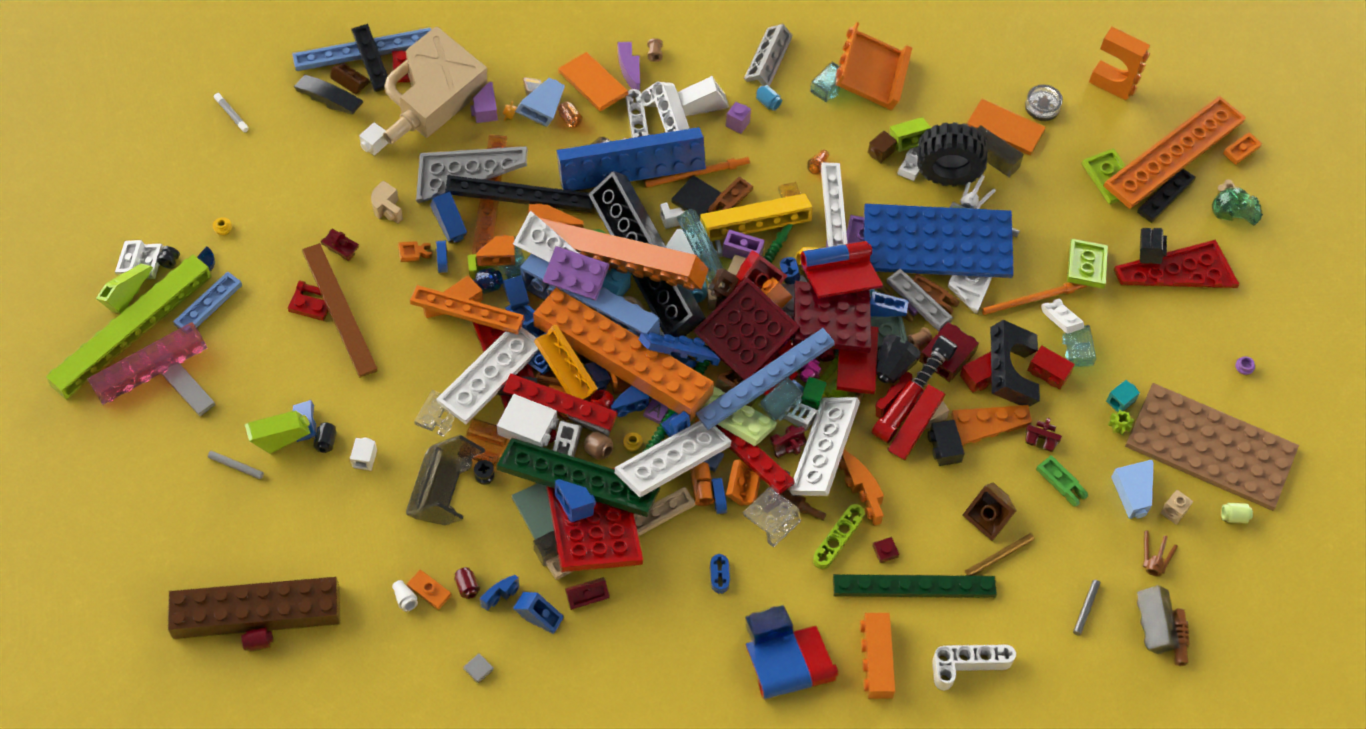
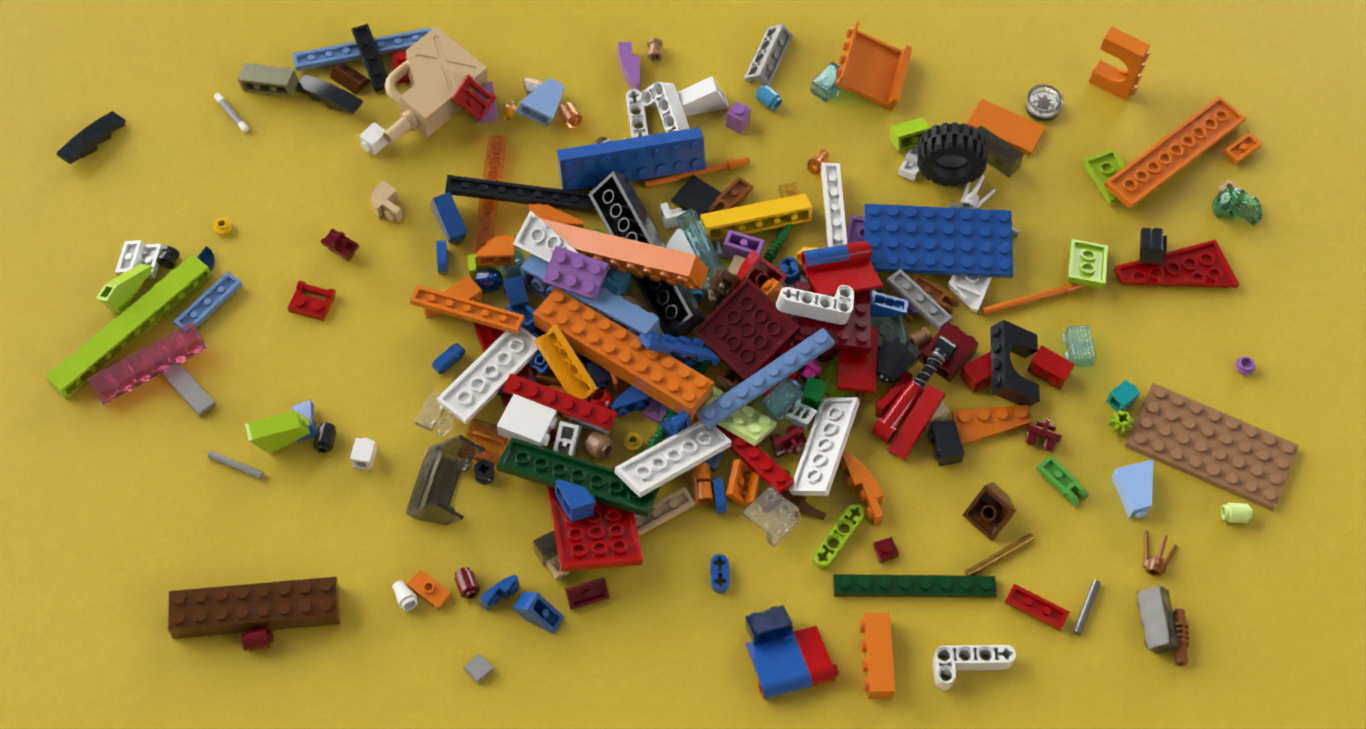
(88, 139): none -> black slope
(268, 79): none -> brick
(339, 310): dark orange tile -> none
(411, 251): orange plate -> none
(448, 358): none -> blue beam
(465, 163): light grey wing -> none
(470, 101): none -> red plate
(535, 509): sand green tile -> none
(593, 81): orange tile -> none
(817, 306): none -> white beam
(882, 146): reddish brown brick -> none
(1037, 607): none -> red plate
(1062, 316): white plate -> none
(1166, 195): black tile -> none
(1176, 507): tan brick -> none

